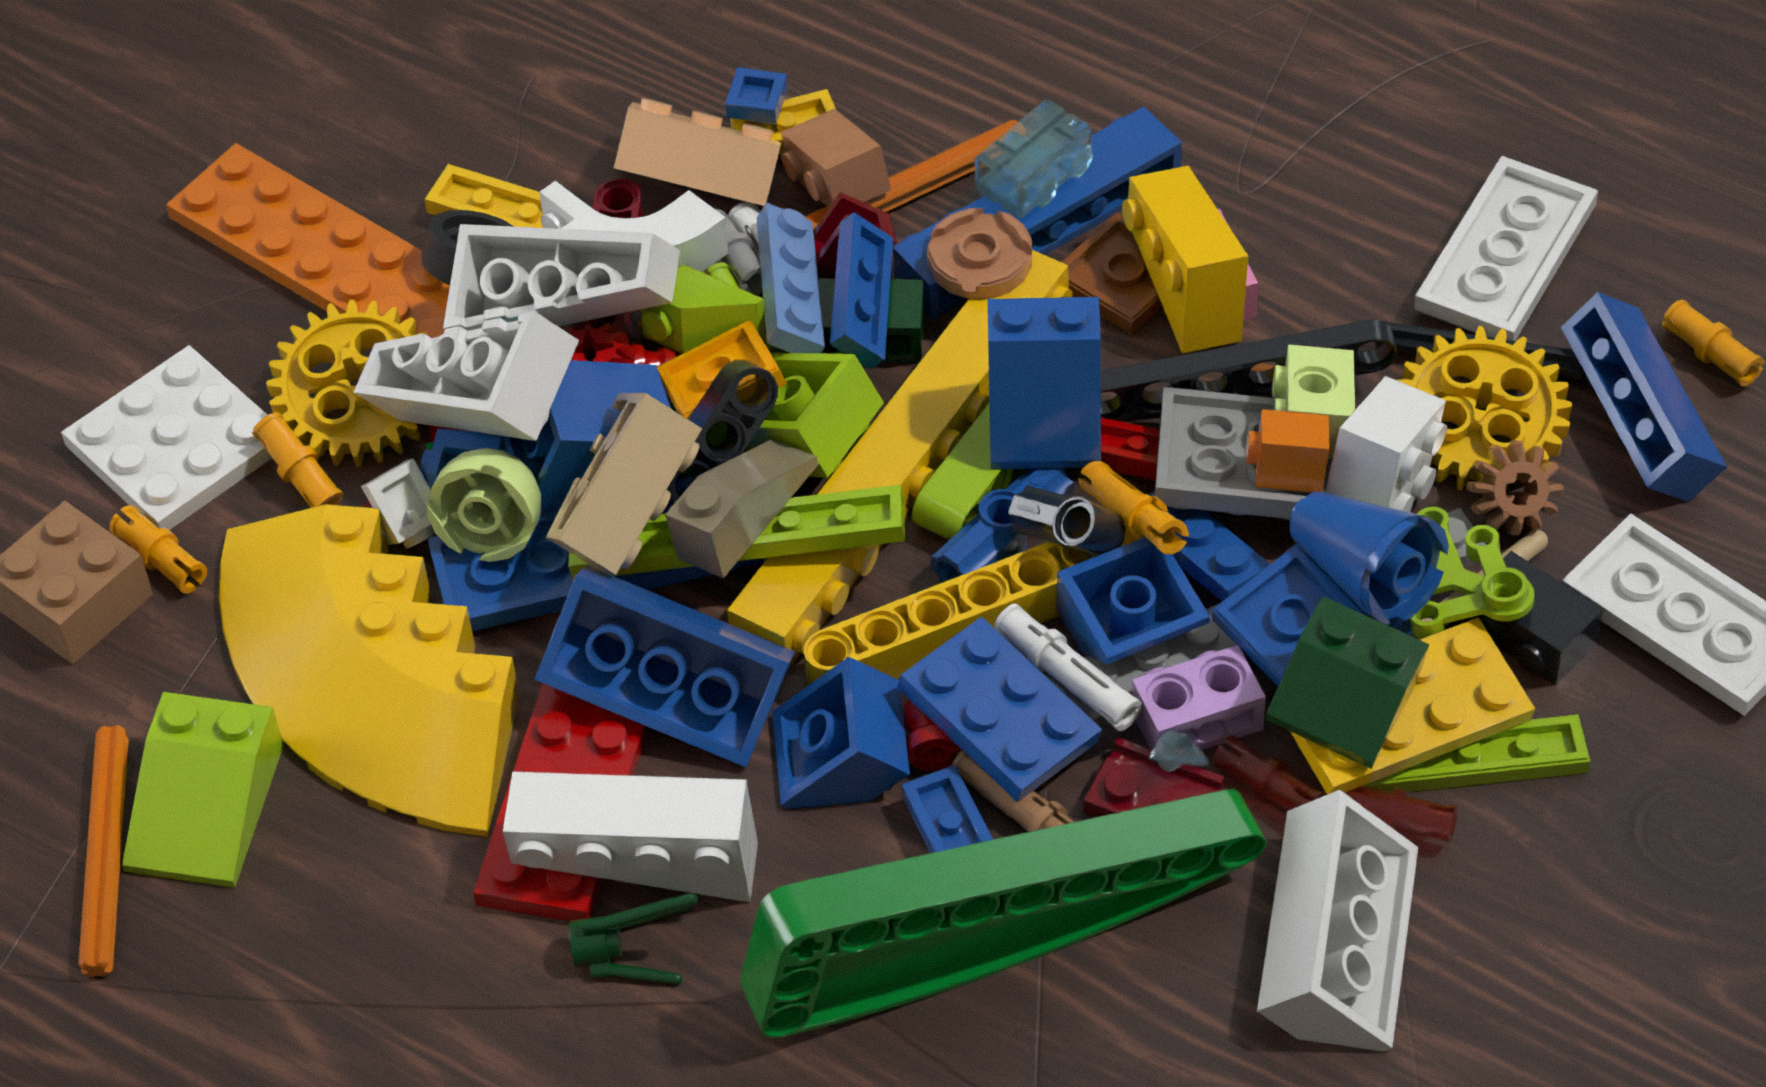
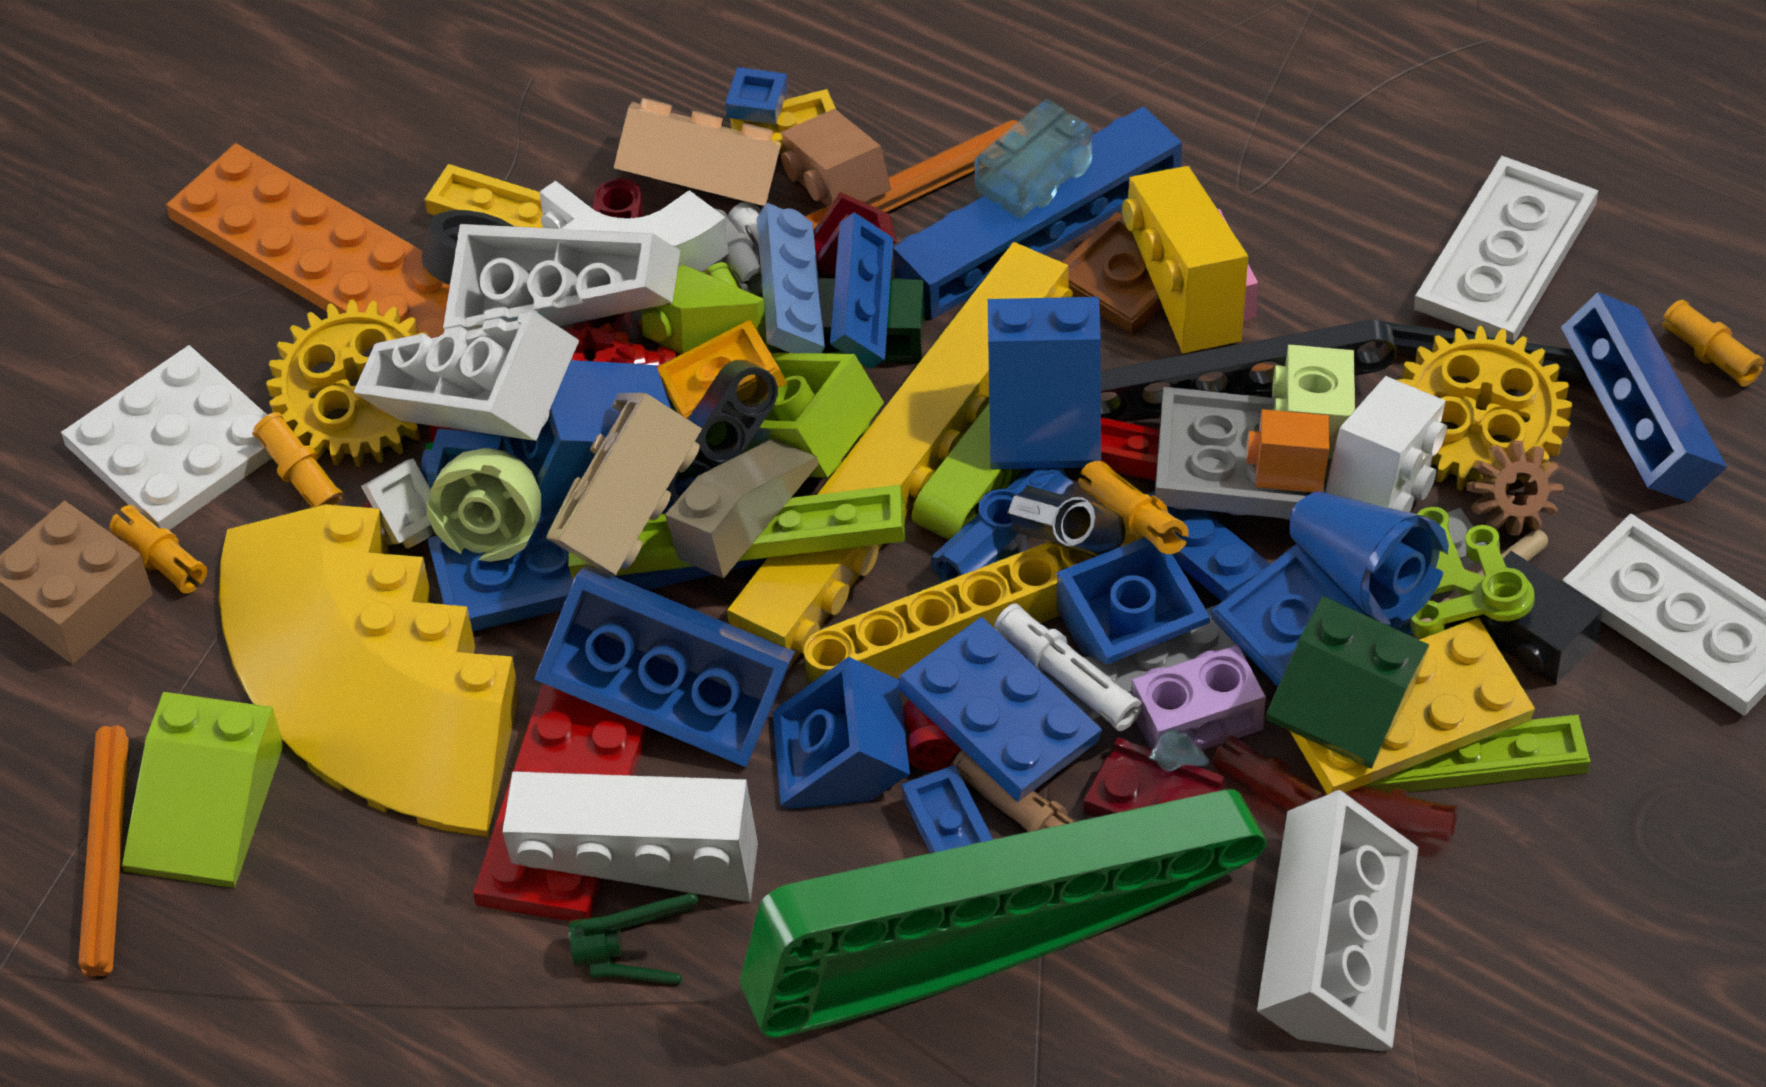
(979, 253): nougat tile -> none

